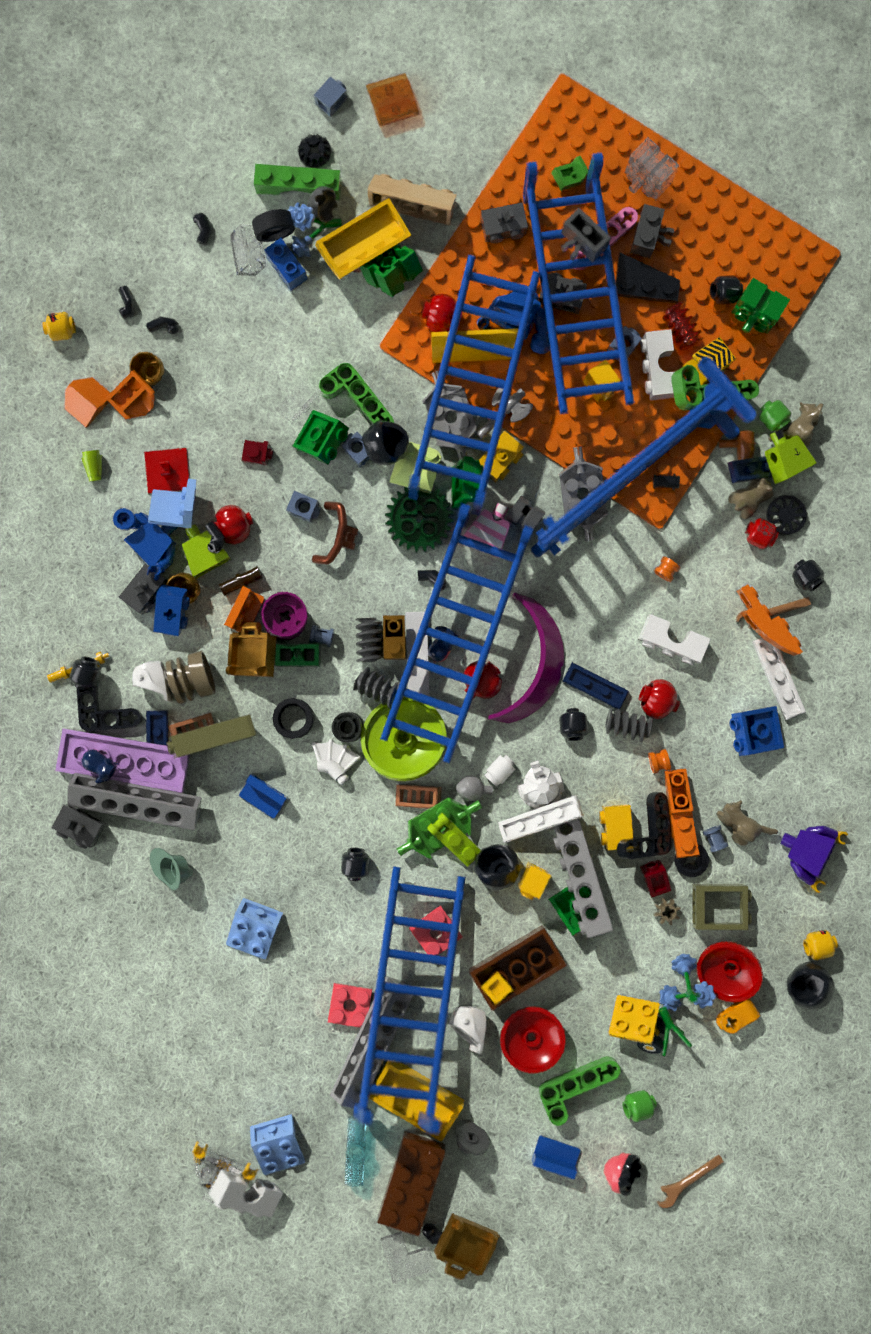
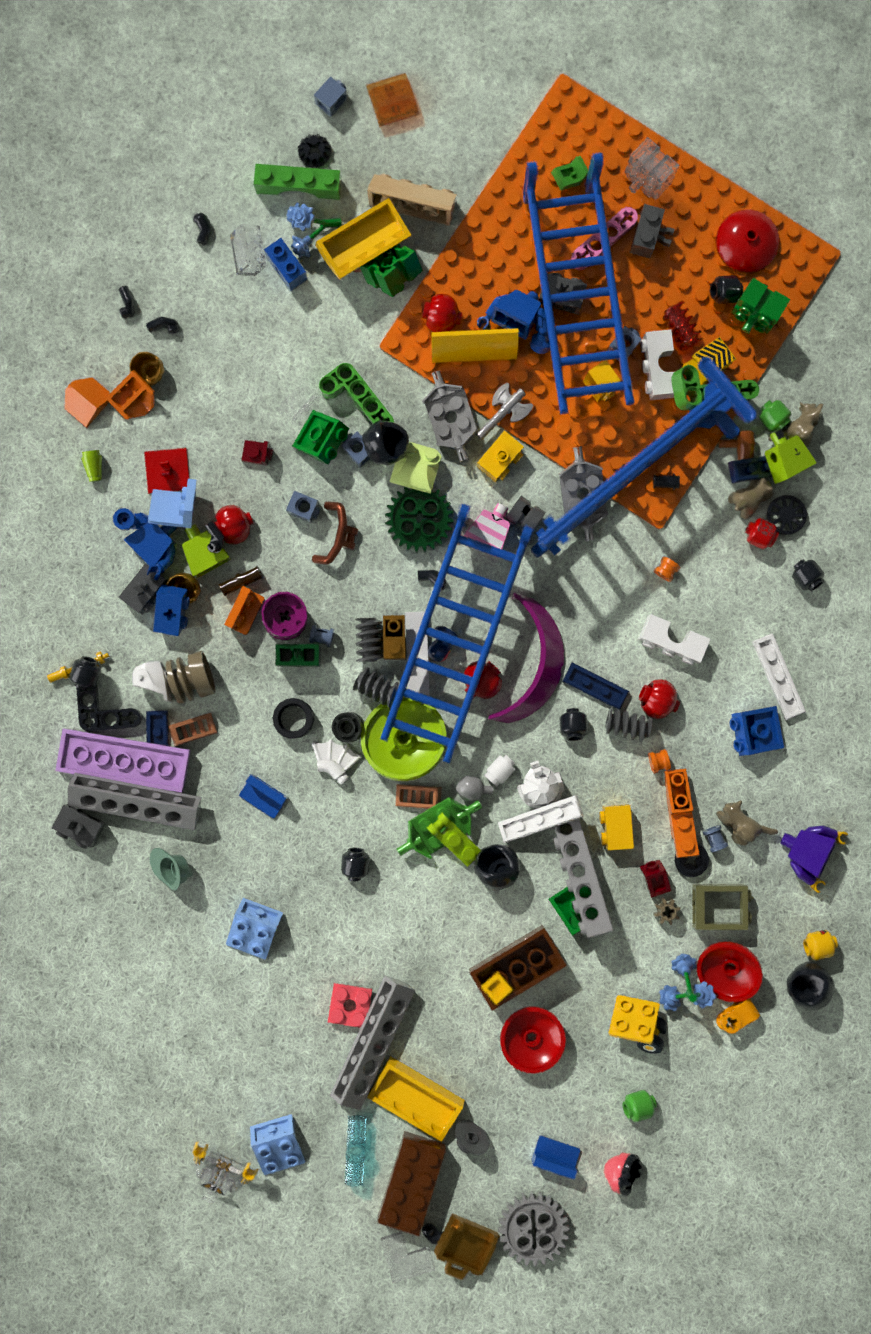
(59, 326): yellow head -> none
(99, 764): dark blue animal -> none
(211, 736): olive slope -> none
(251, 653): pearl gold piece -> none
(259, 1199): white arch -> none
(273, 225): black tyre -> none
(323, 203): dark grey hair -> none
(425, 1119): blue piece -> none
(430, 944): coral piece -> none
(445, 369): blue piece -> none
(463, 490): green slope -> none
(470, 1025): white helmet -> none
(504, 223): dark grey brick -> none
(533, 881): yellow brick -> none
(552, 1227): none -> light grey gear
(580, 1086): bright green beam -> none
(585, 236): dark grey brick -> none
(644, 282): black wing -> none
(653, 839): black beam -> none
(670, 1025): green plant -> none
(675, 1189): medium nougat piece -> none
(738, 249): none -> red dish
(771, 630): orange slope -> none
(783, 608): medium nougat piece -> none

